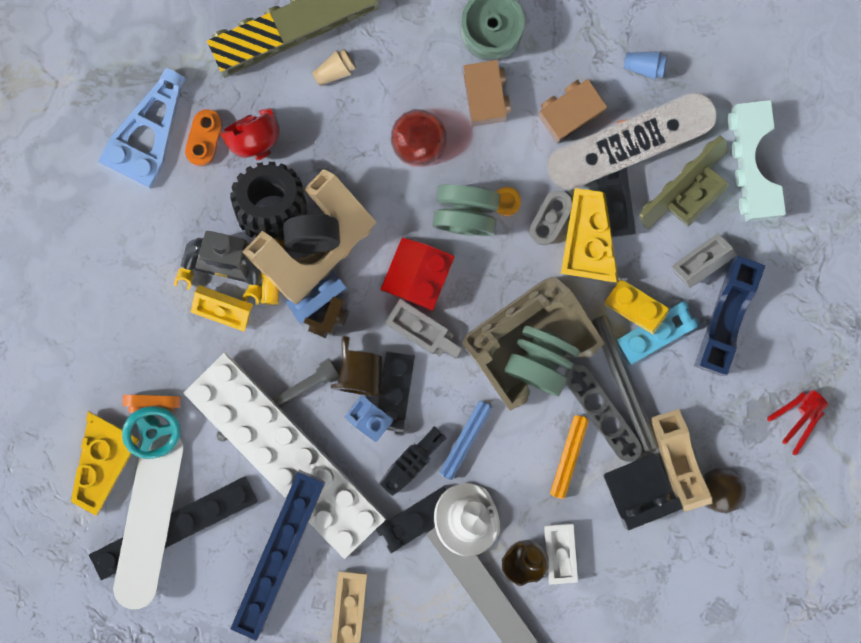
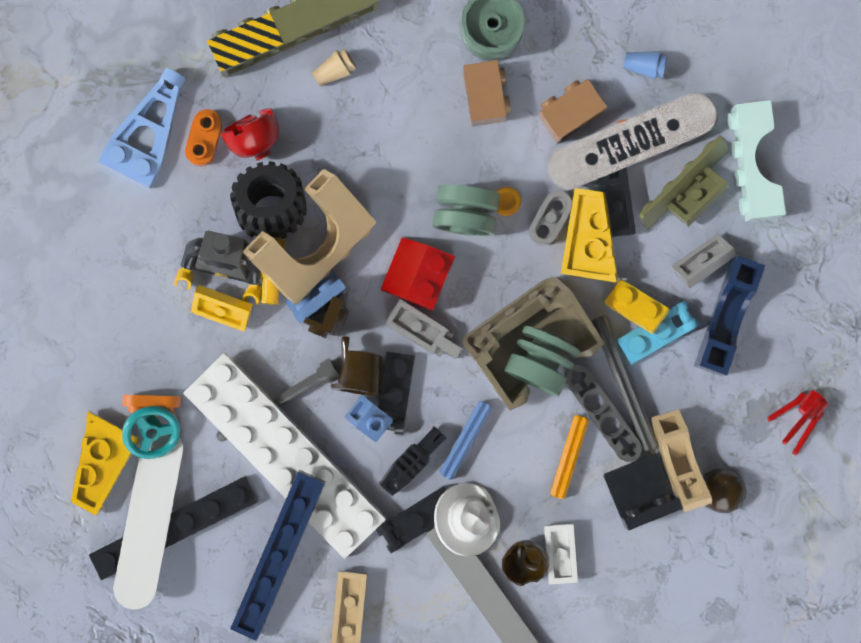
(311, 233): black tyre -> none
(418, 138): clear red cylinder -> none

